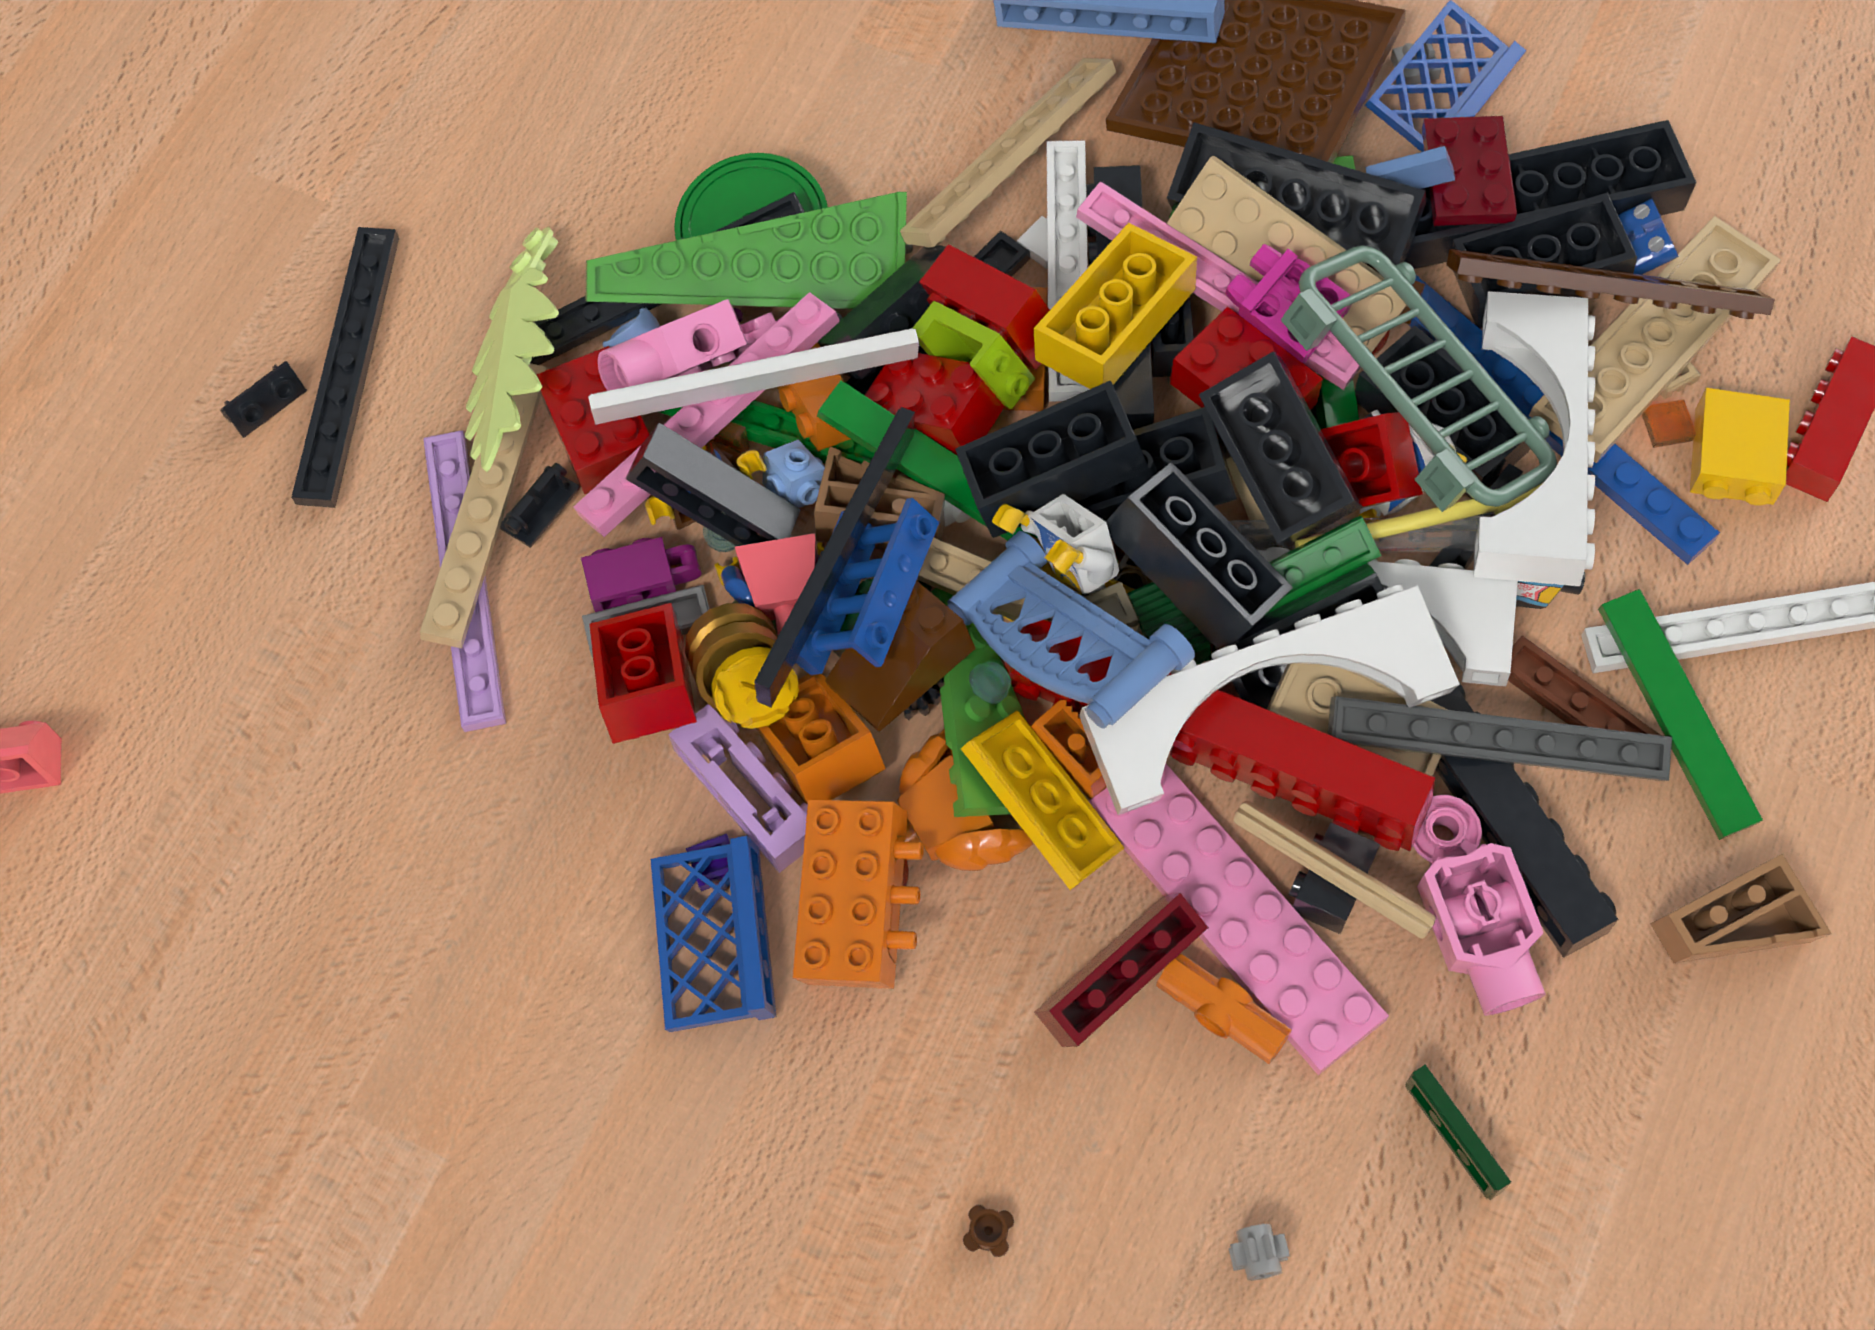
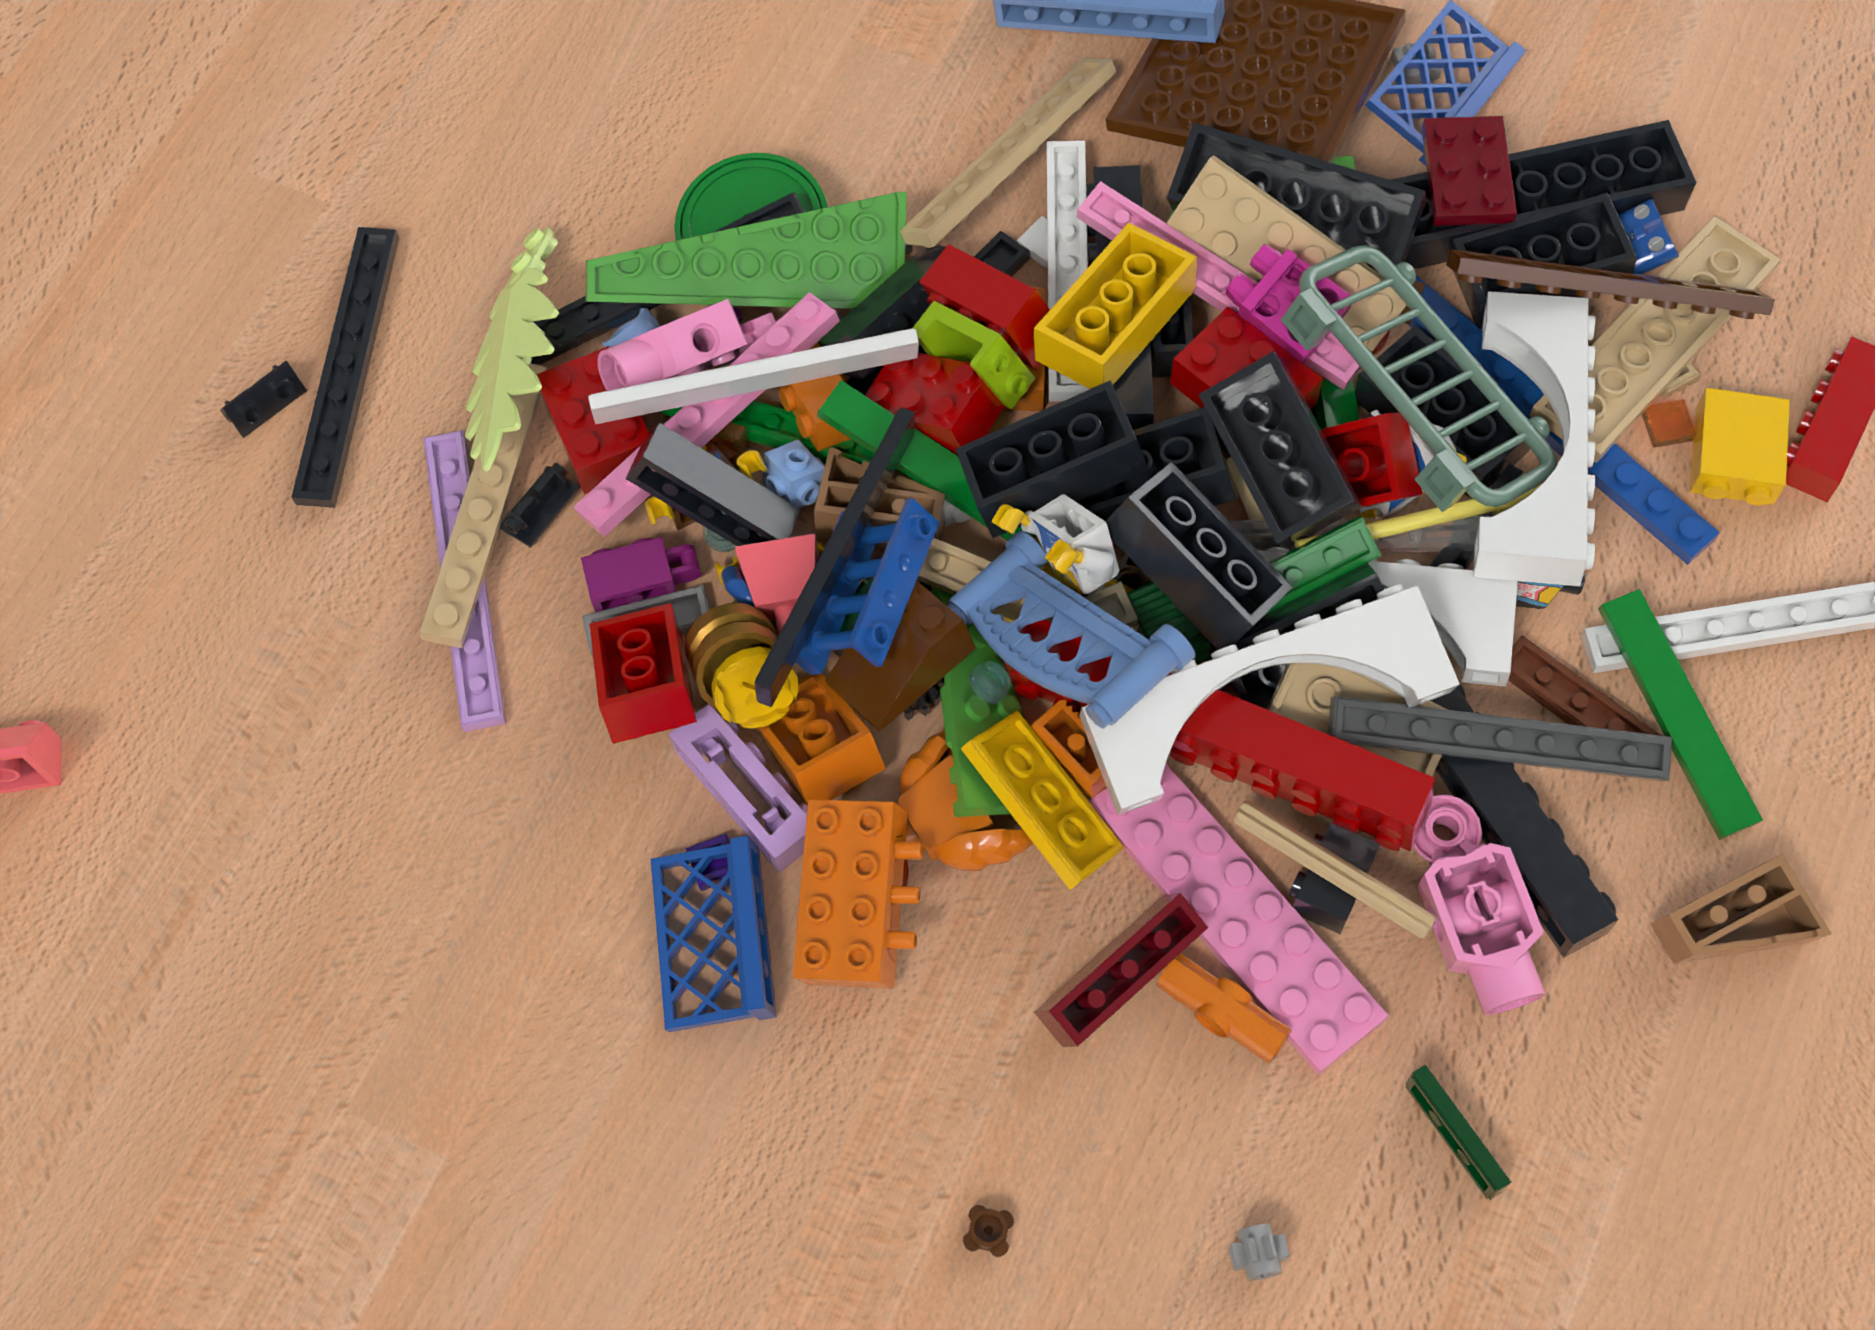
(1418, 169): medium blue tile -> none

